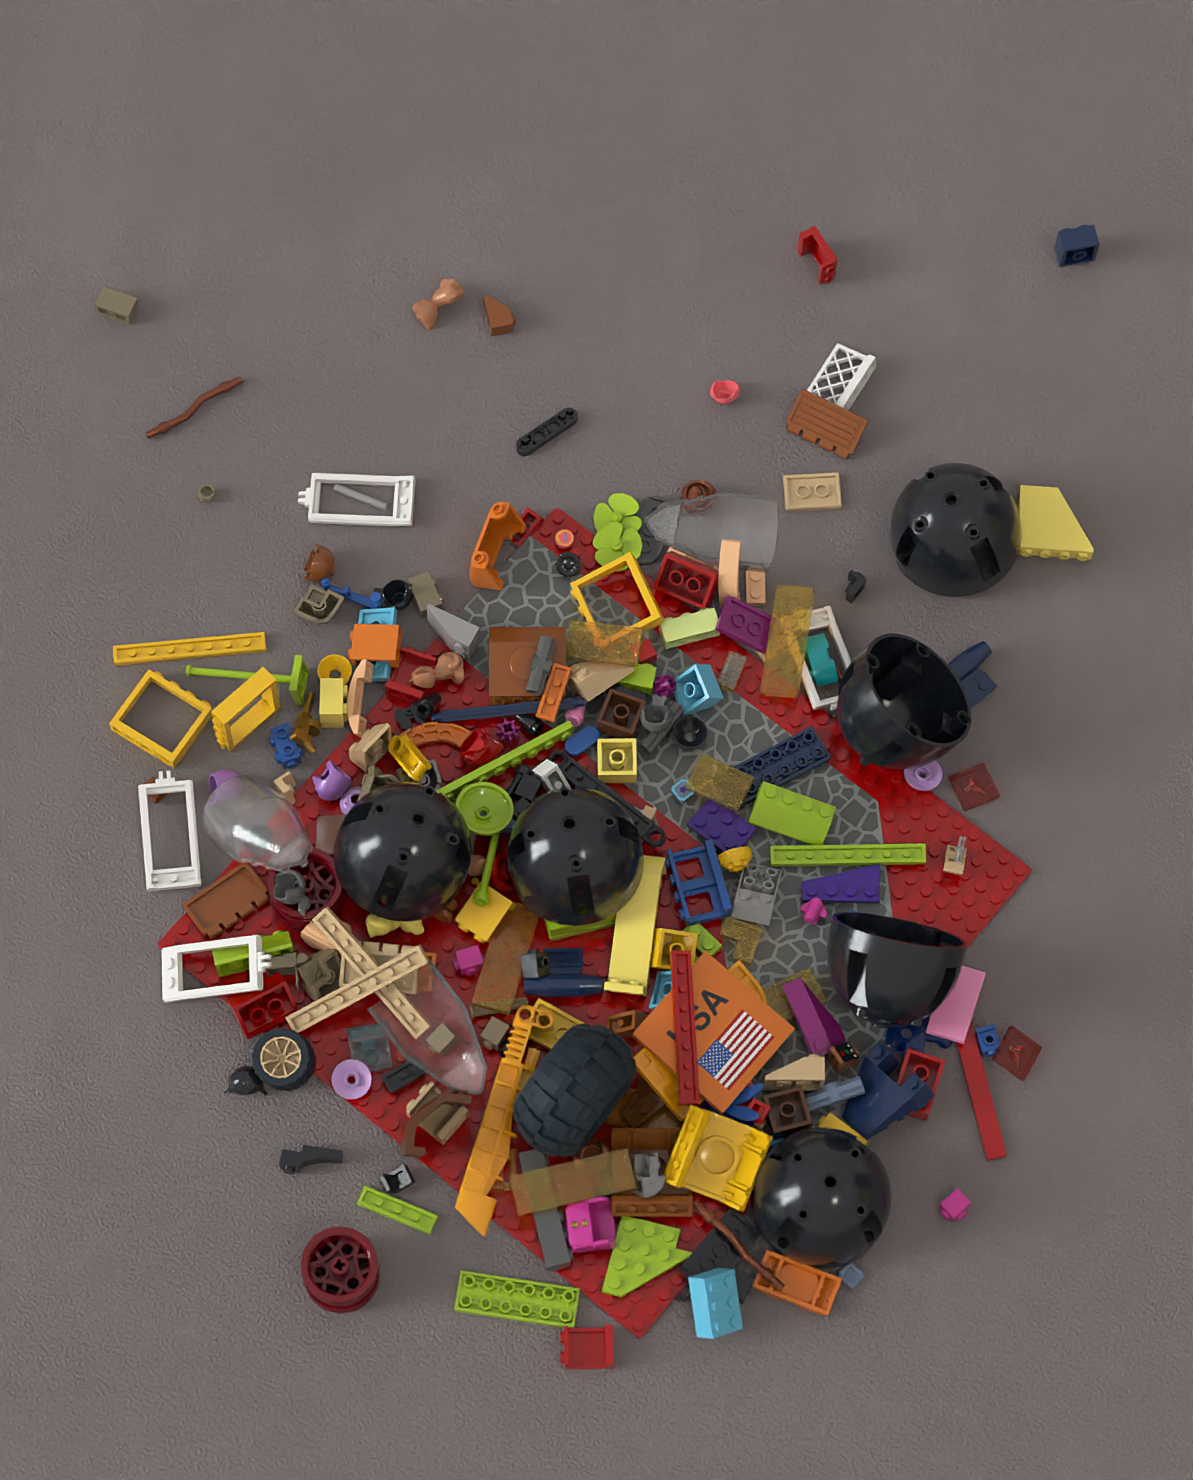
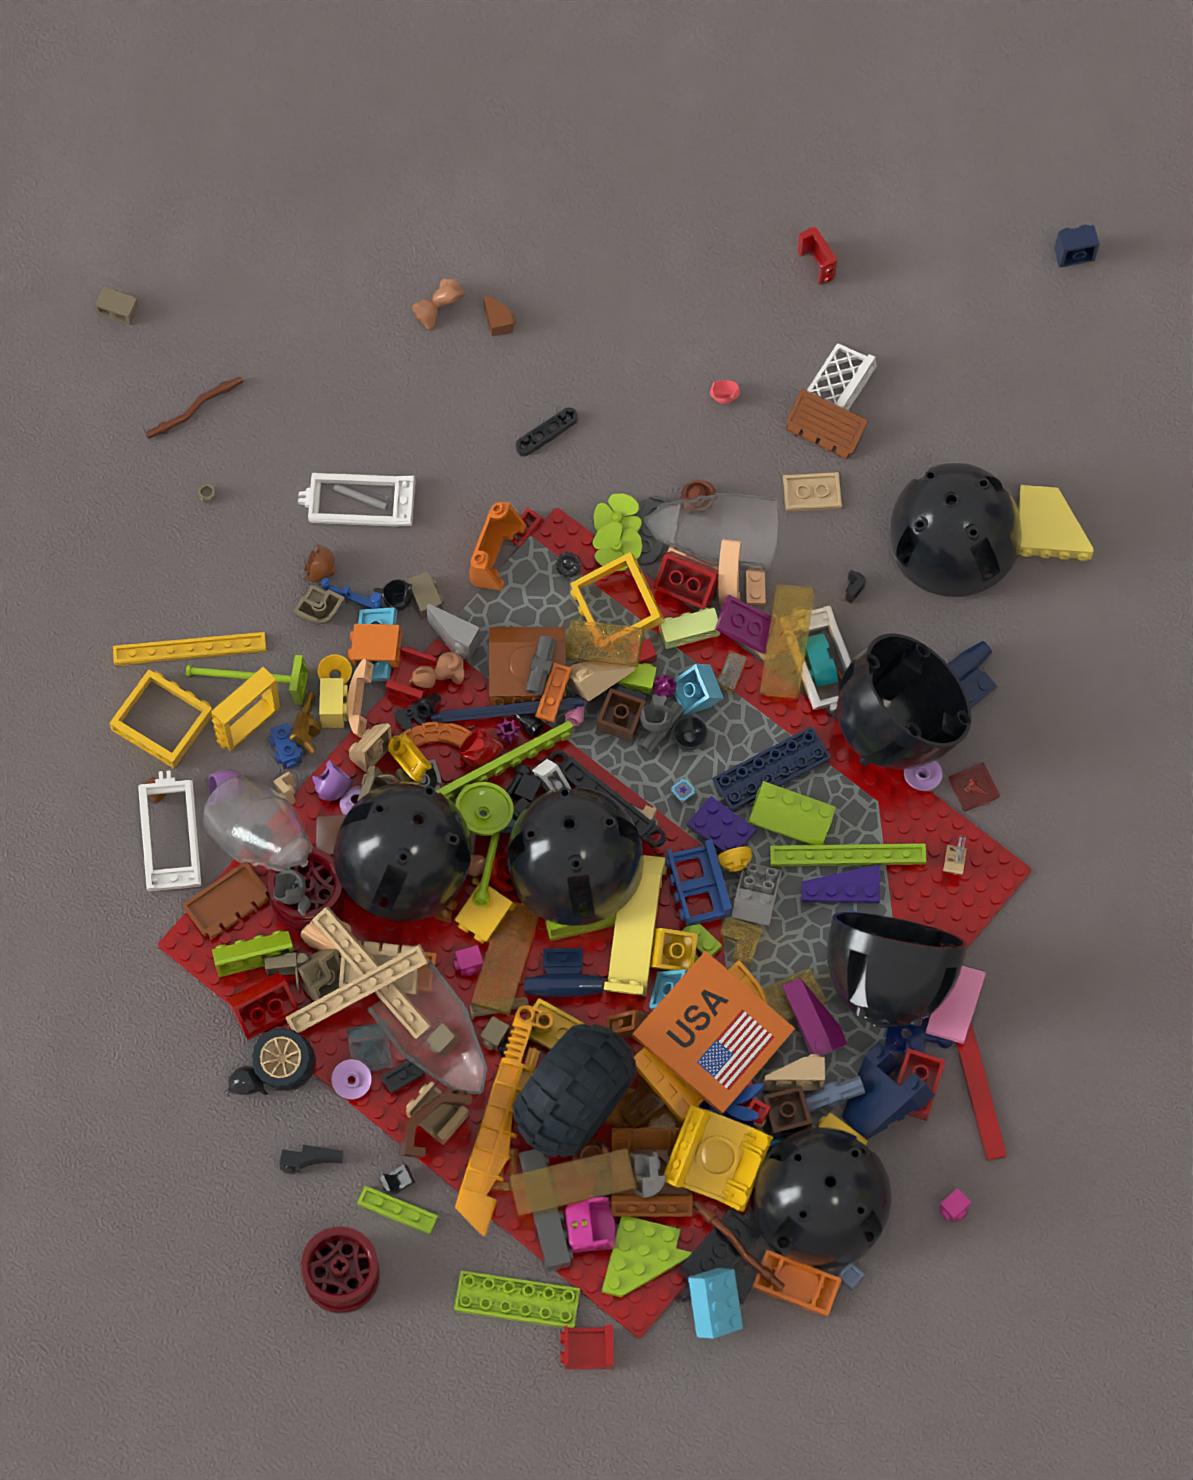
(173, 976): white animal -> none
(379, 926): light yellow animal -> none
(535, 964): black brick -> none
(564, 539): coral tile -> none
(582, 741): blue tile -> none
(617, 760): light yellow brick -> none
(684, 1028): red tile -> none
(719, 782): clear yellow plate -> none
(813, 911): dark pink piece -> none
(843, 1057): slope -> none
(985, 1033): blue brick -> none
(1017, 1053): clear red tile -> none

